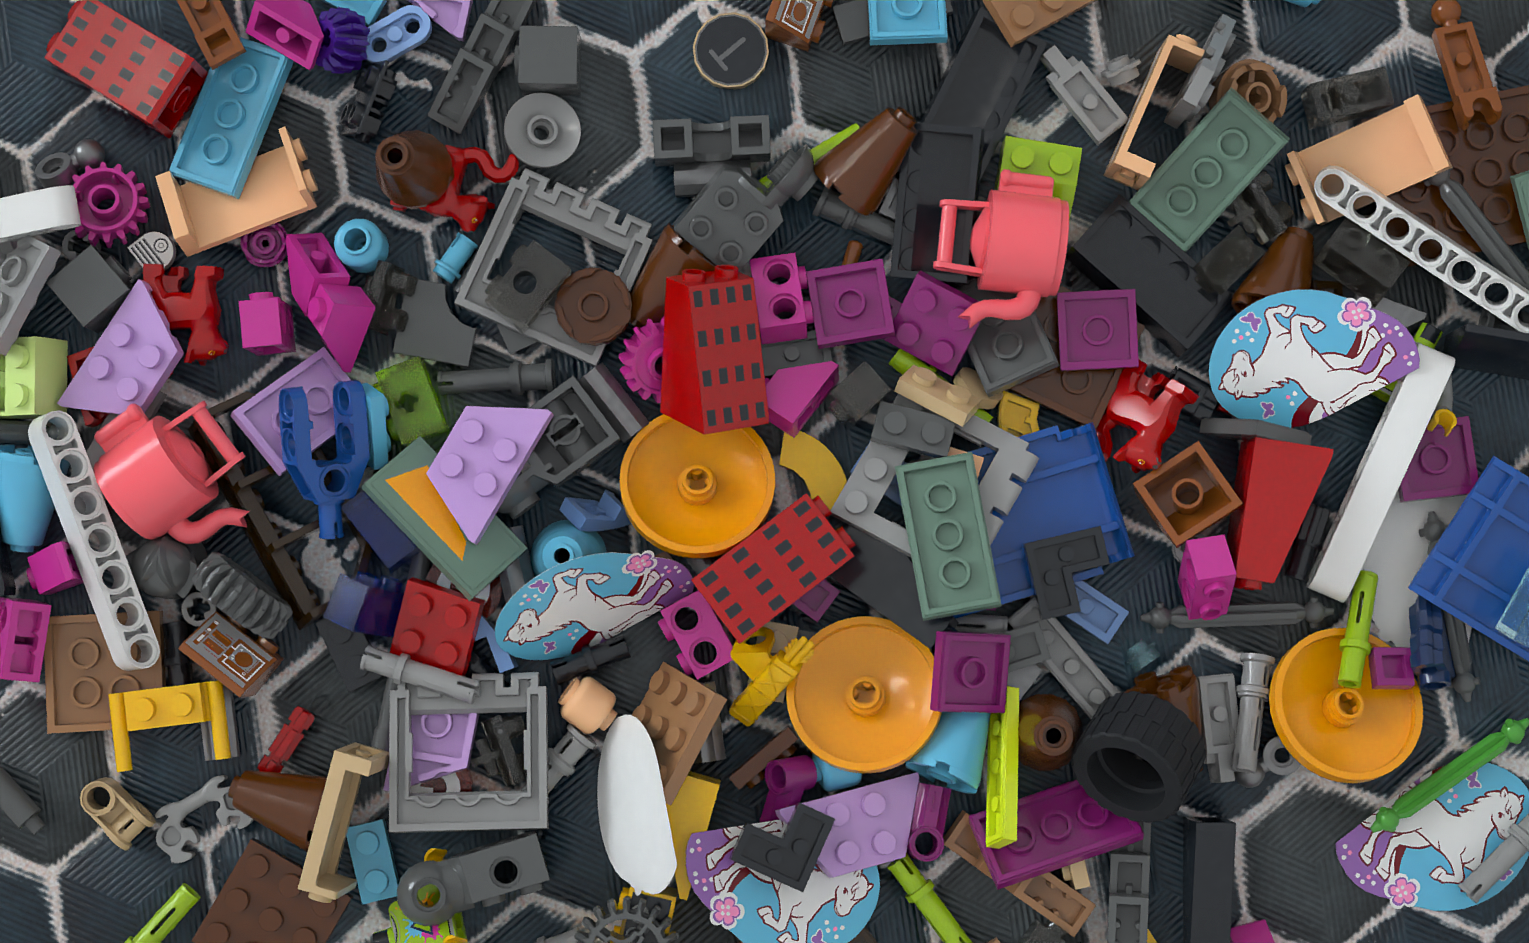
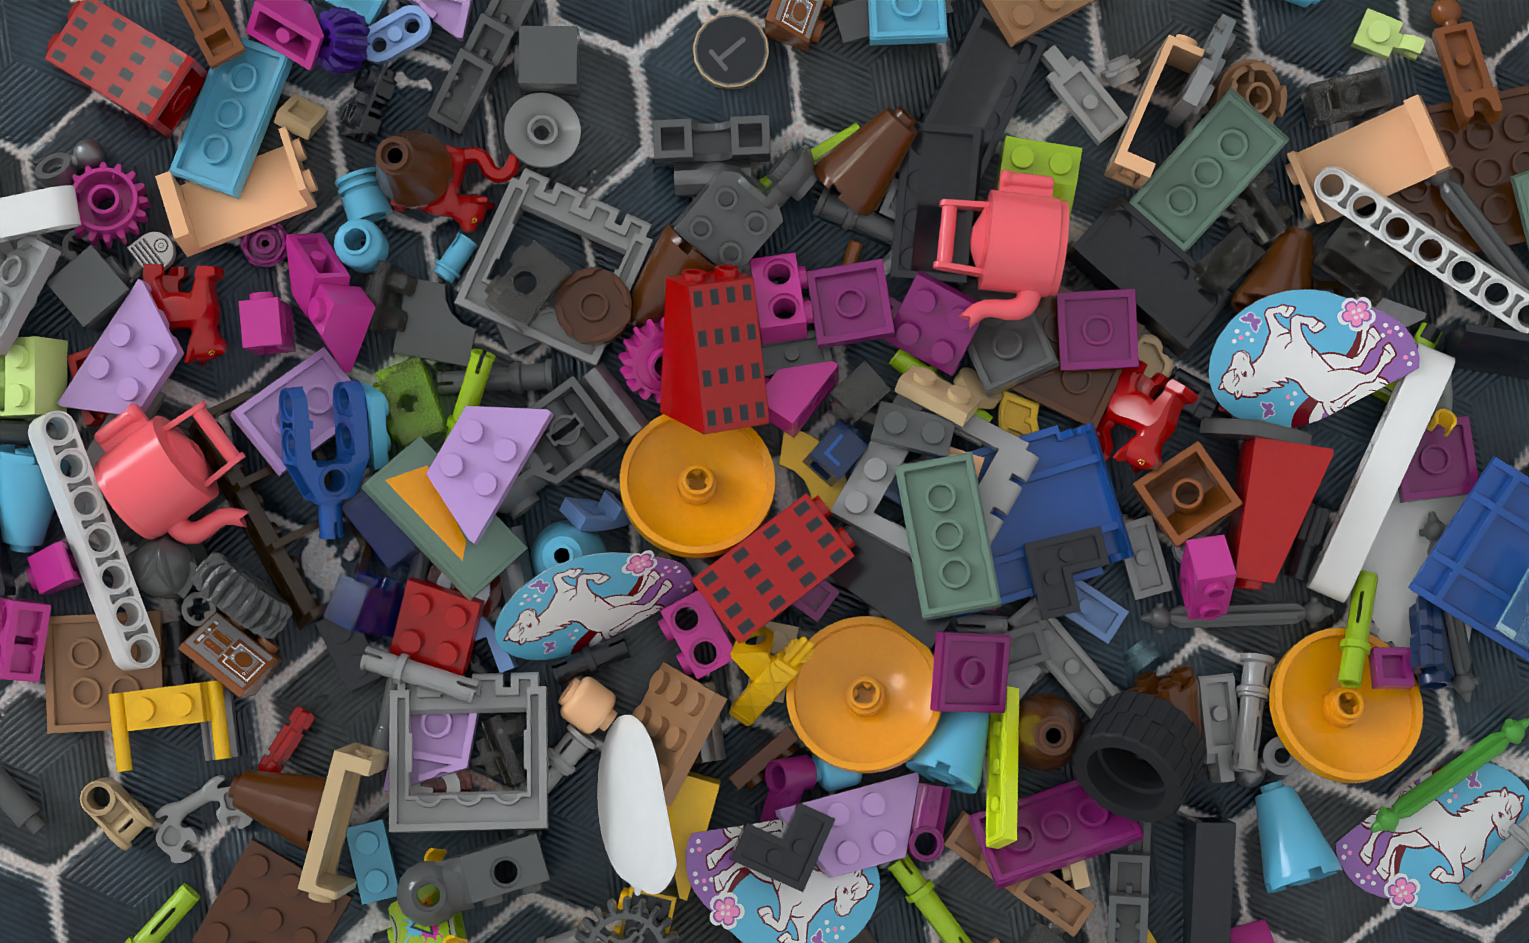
(301, 116): none -> tan plate
(363, 196): none -> medium azure piece
(472, 386): none -> lime pin
(836, 452): none -> dark blue brick
(1147, 569): none -> flat silver plate
(1151, 353): none -> tan tile
(1290, 840): none -> medium azure cone
(1381, 35): none -> yellowish green plate

